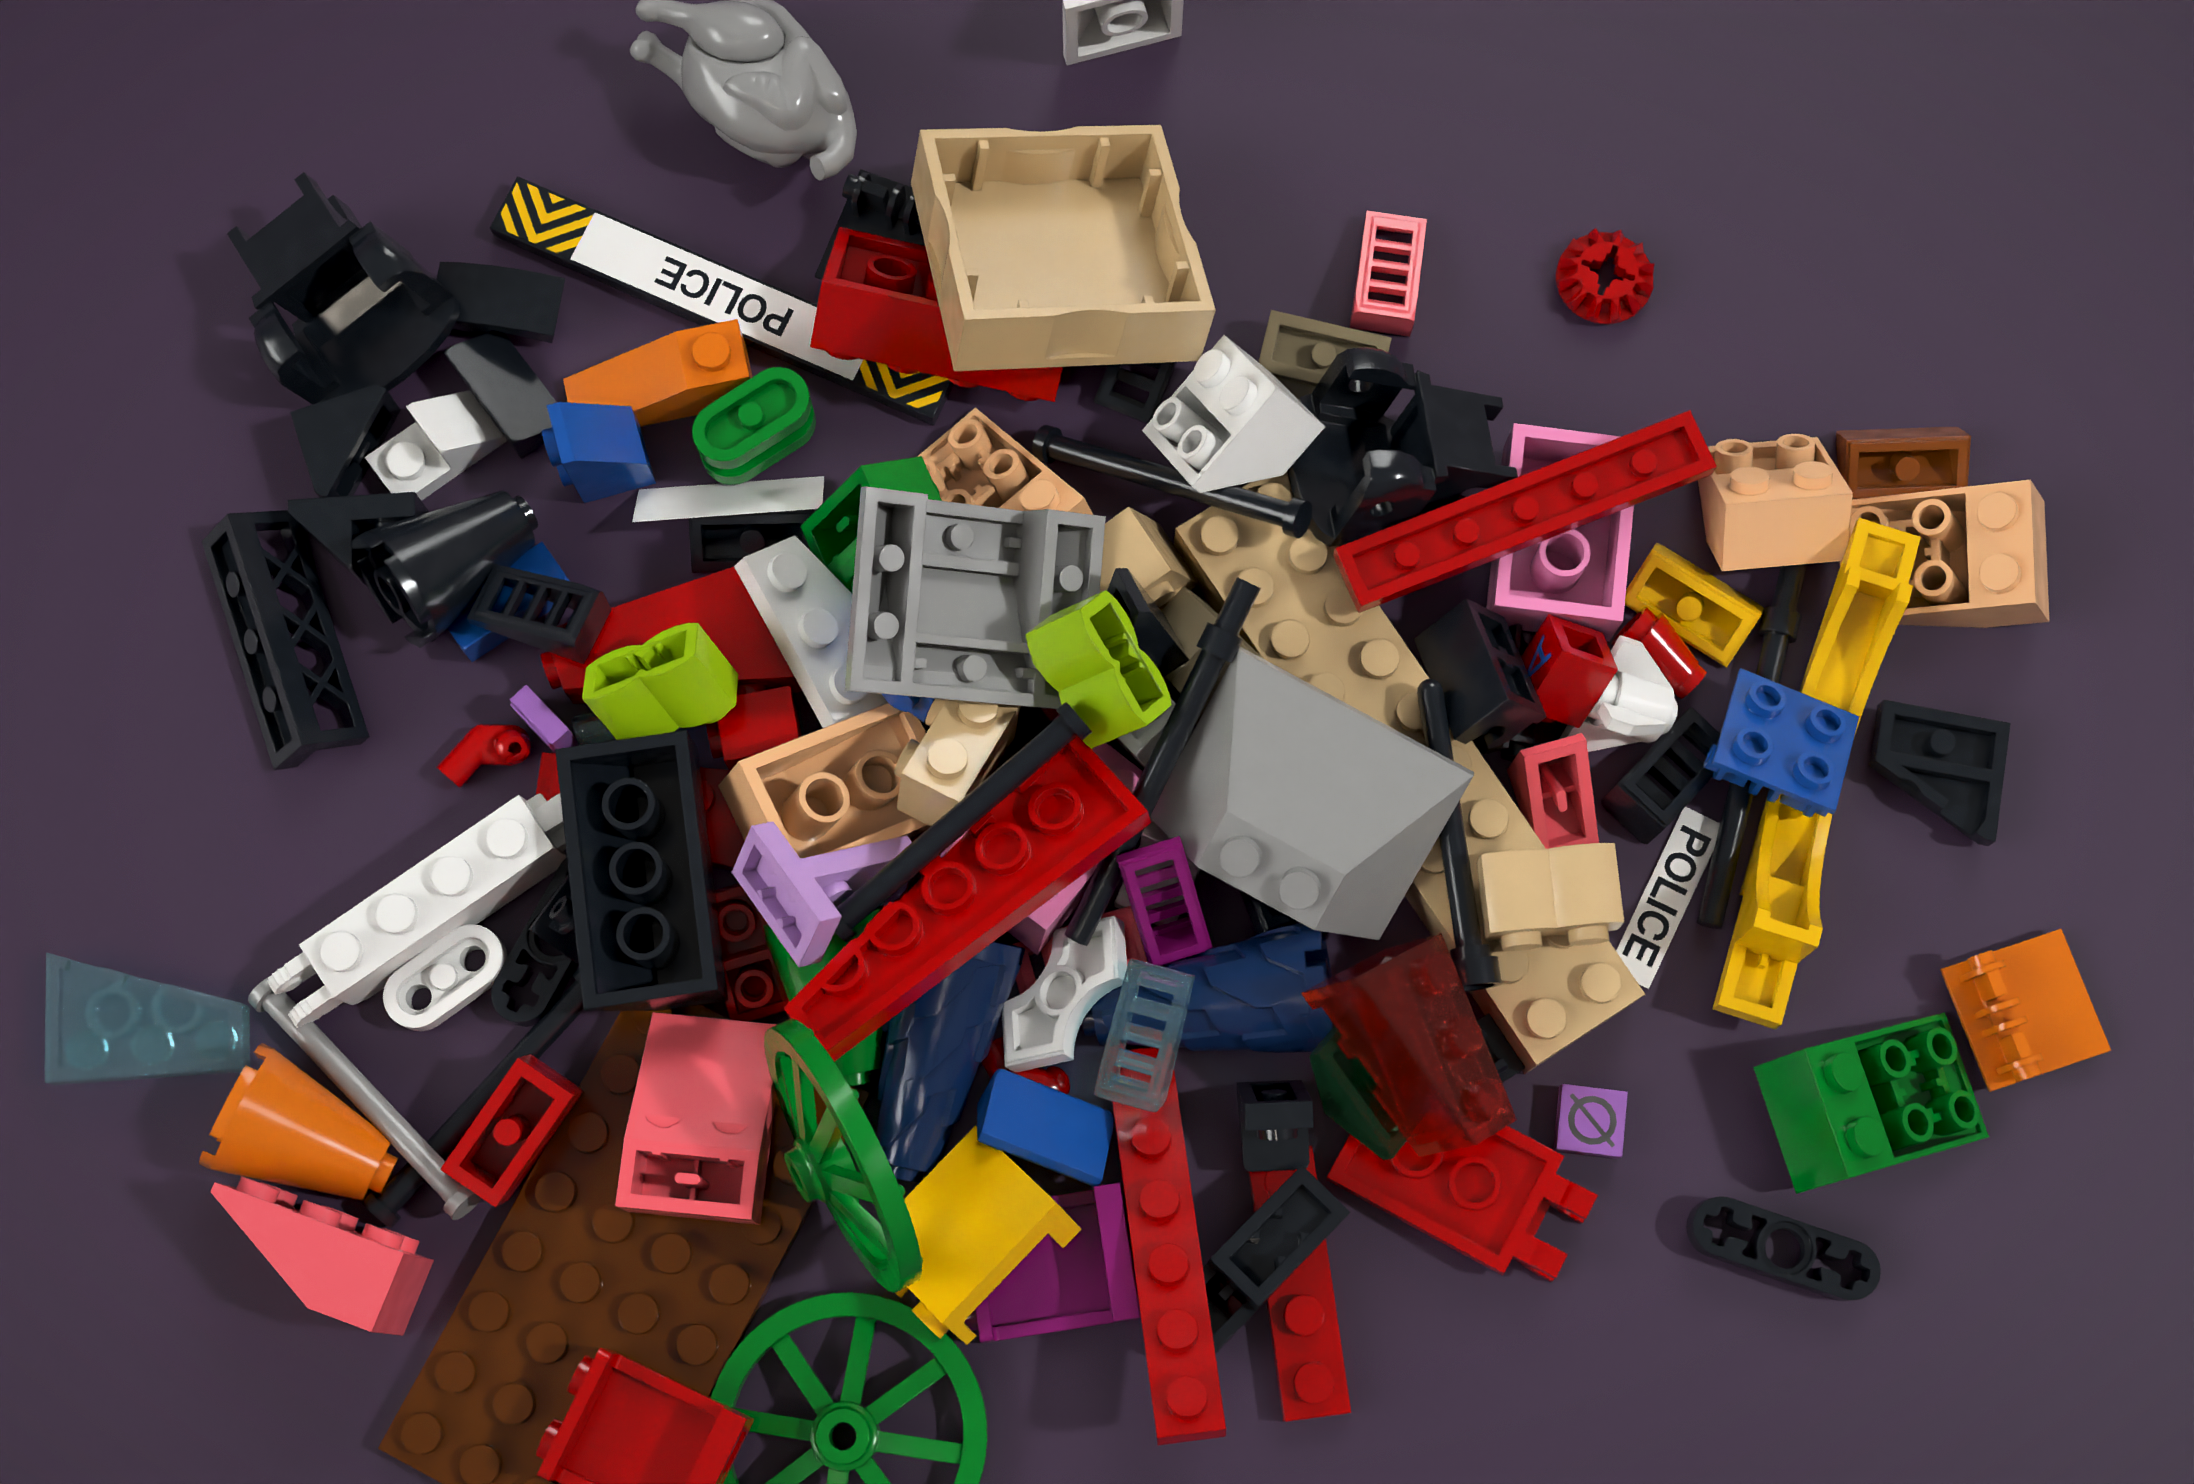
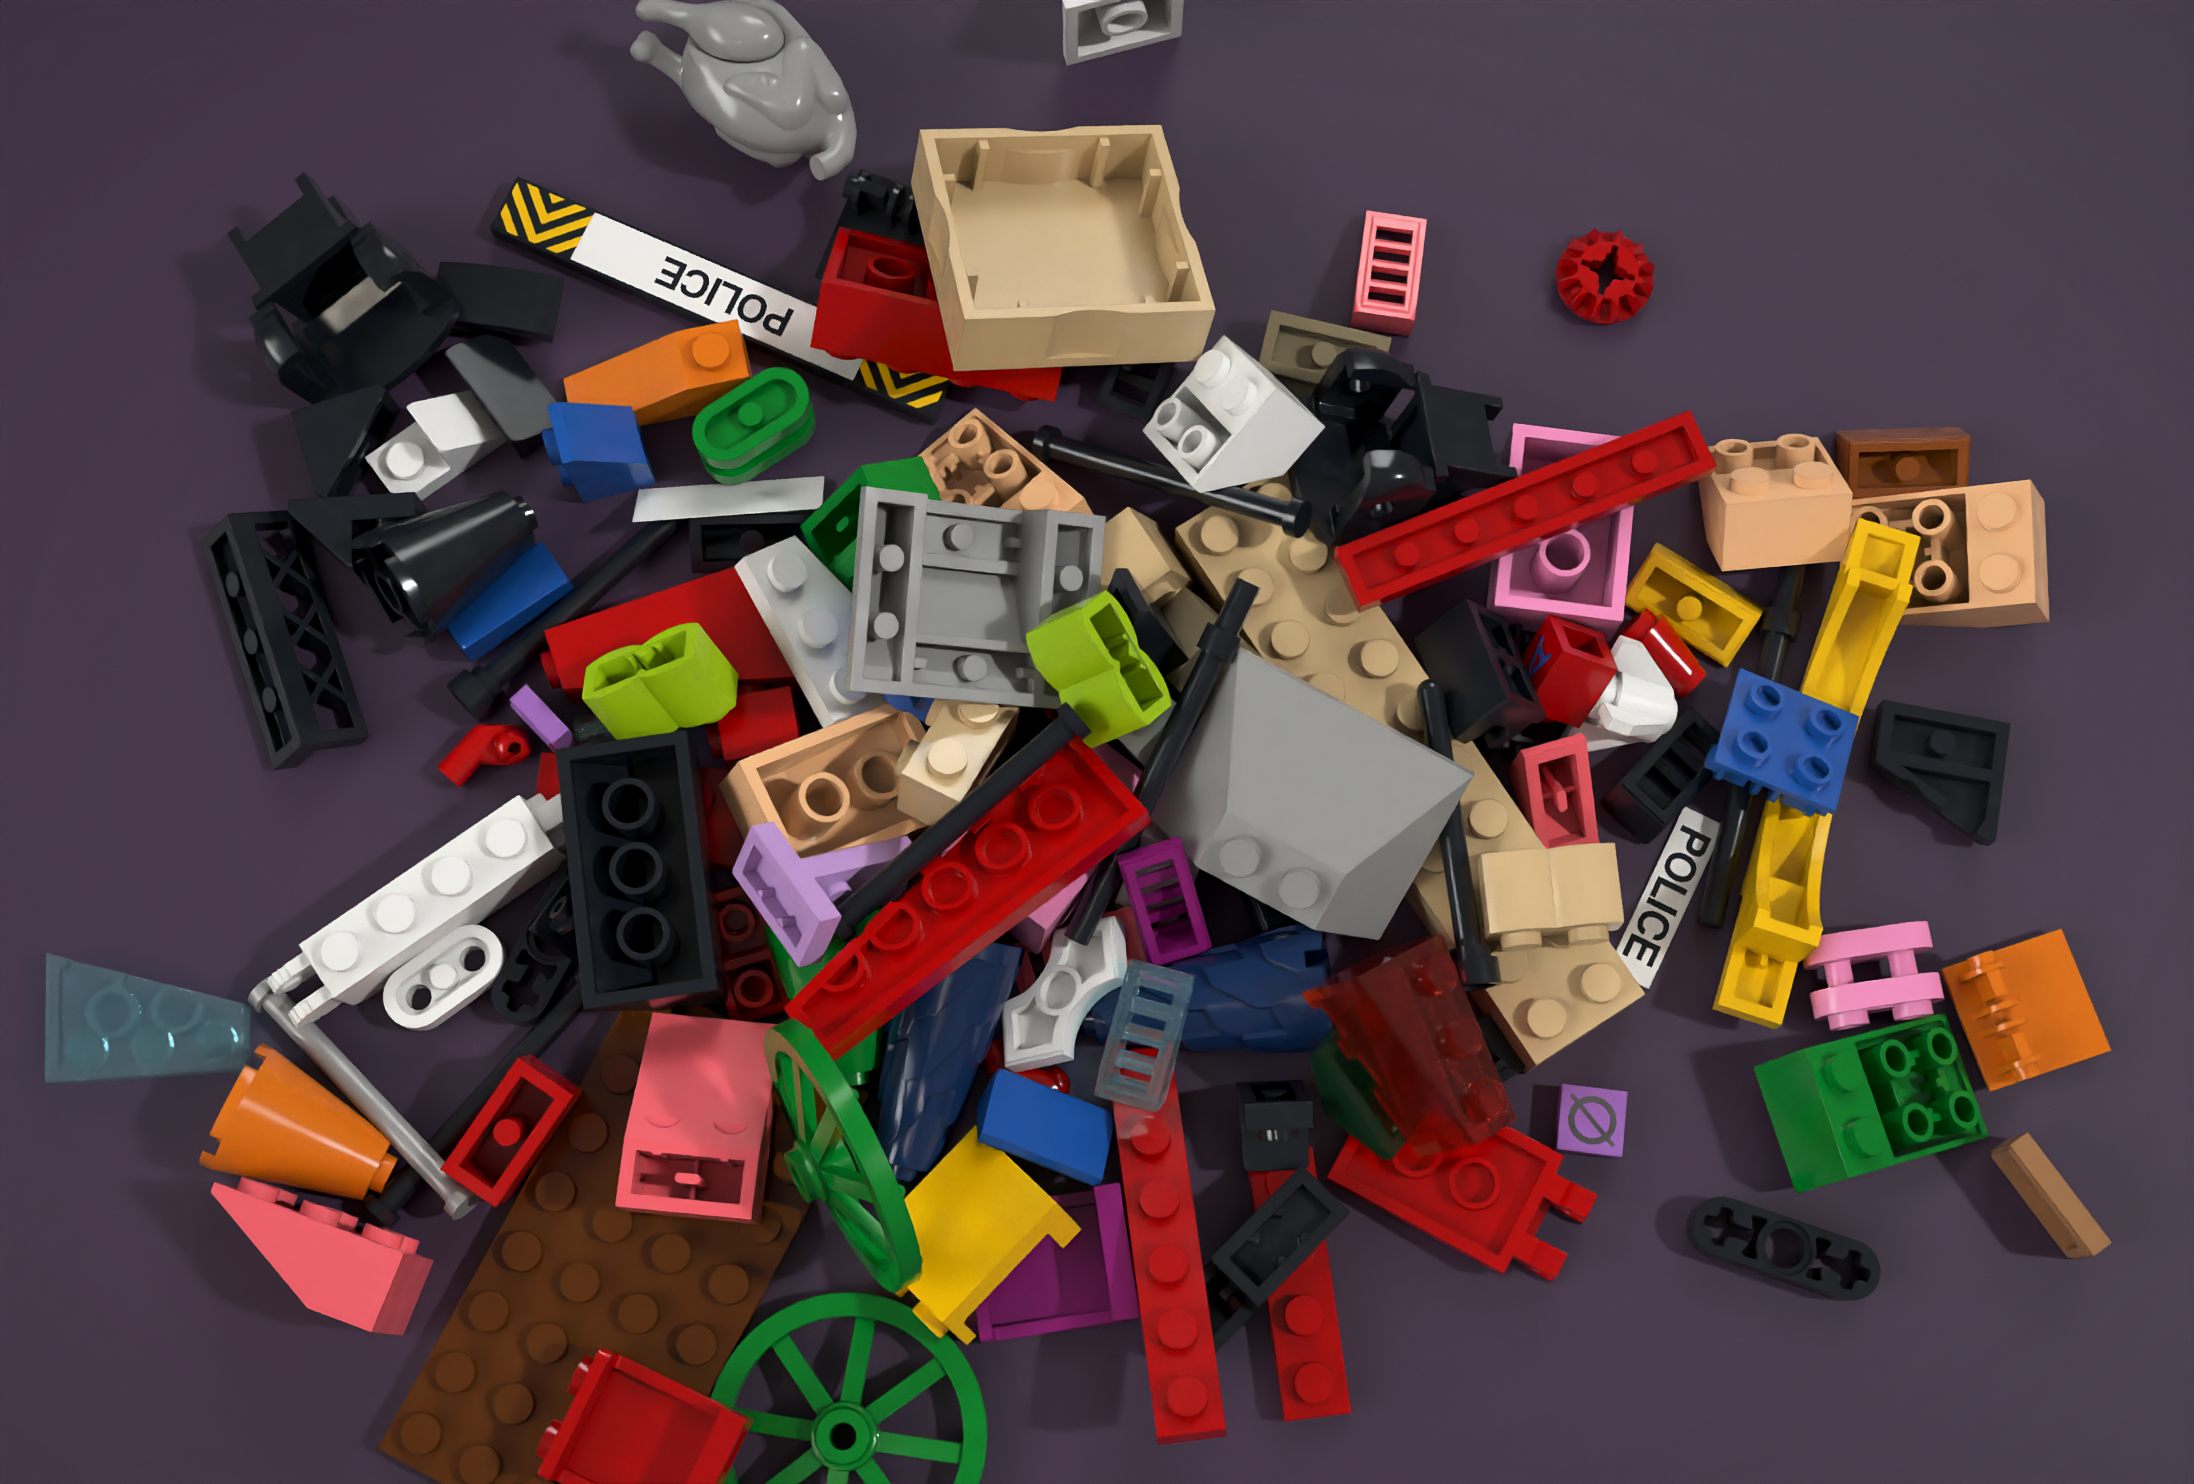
(482, 687): none -> black piece
(573, 642): black slope -> none
(1905, 994): none -> bright pink brick
(2049, 1197): none -> medium nougat tile

